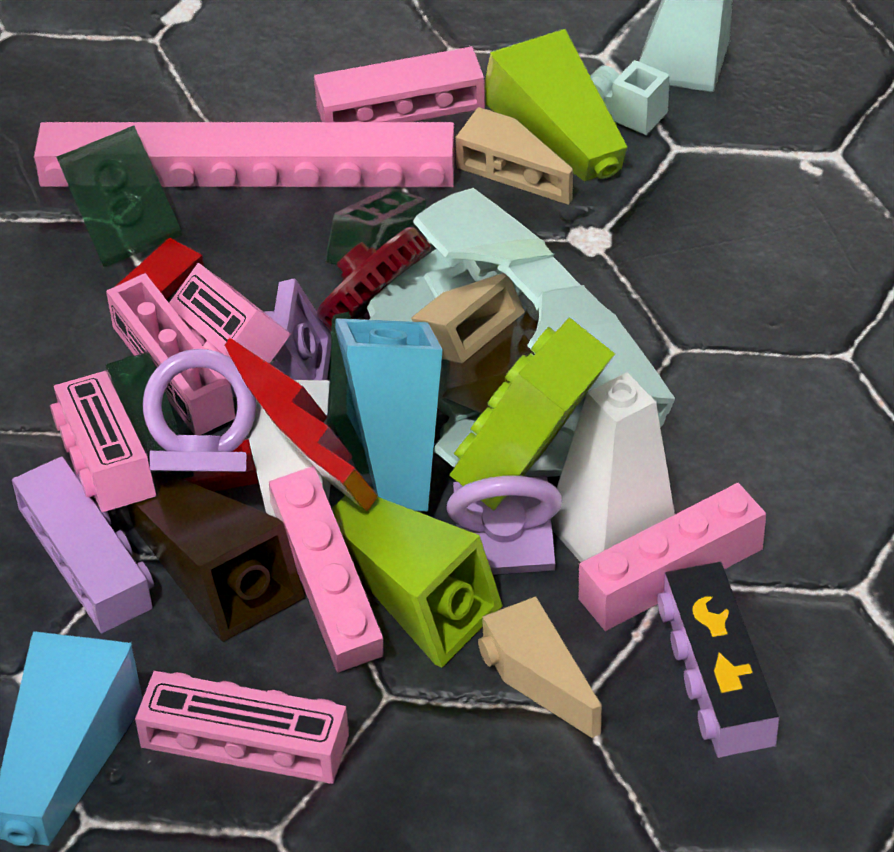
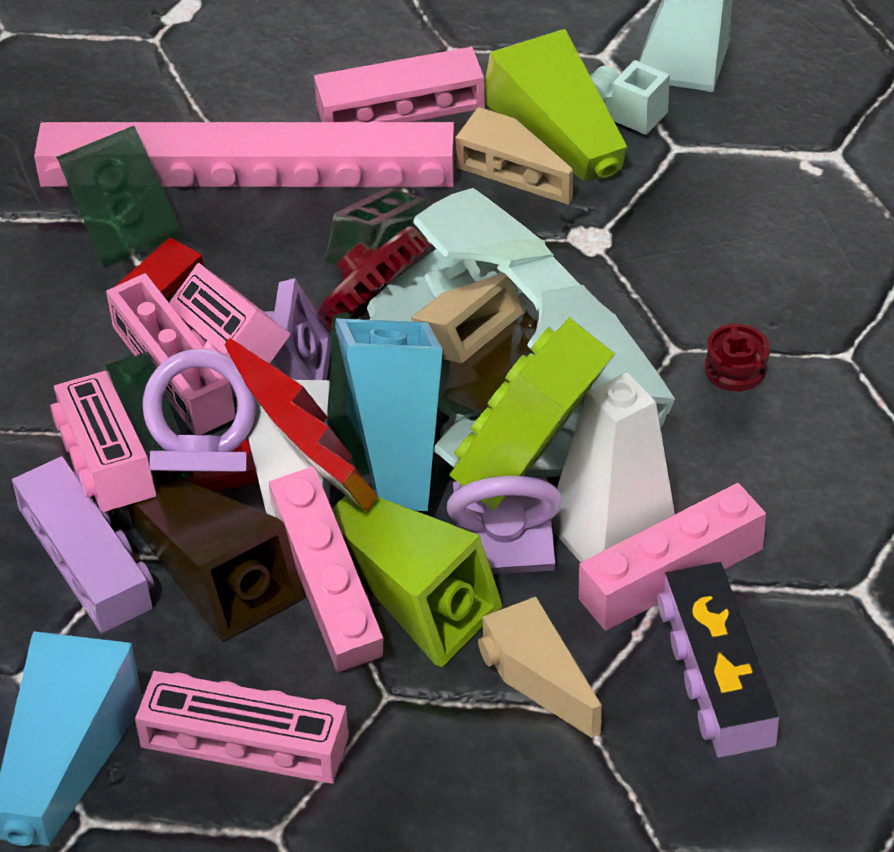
(736, 357): none -> dark red wheel

